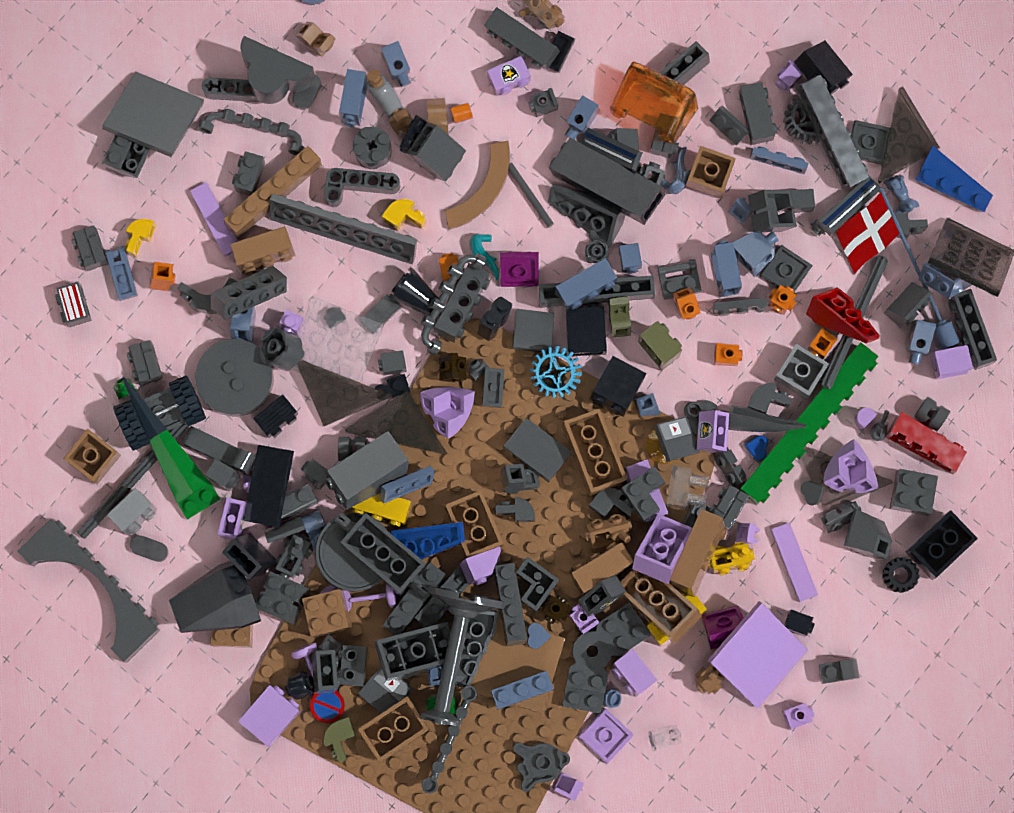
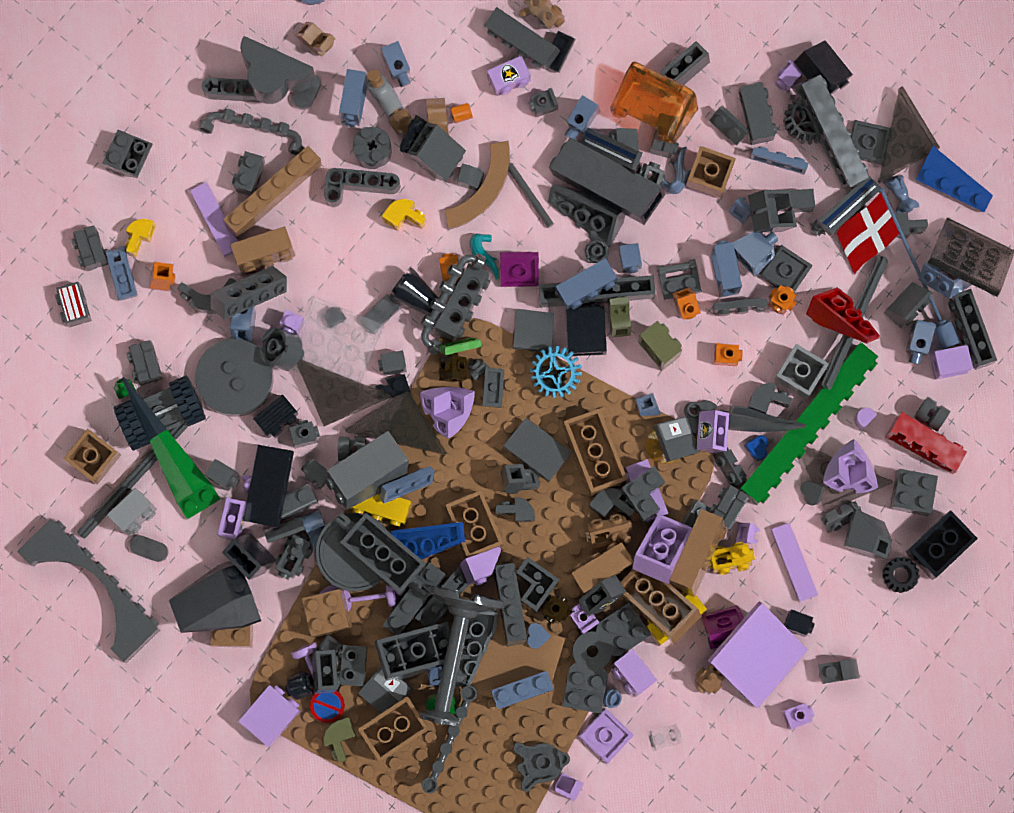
(153, 114): dark grey tile -> none
(217, 449): dark grey beam -> none
(280, 596): dark grey piece -> none
(304, 433): none -> dark grey brick
(343, 229): dark grey plate -> none
(460, 345): none -> bright green tile
(470, 177): none -> dark grey brick
(494, 318): black brick -> none
(617, 386): black brick -> none
(679, 484): clear brick -> none
(824, 338): orange brick -> none
(879, 429): dark grey piece -> none

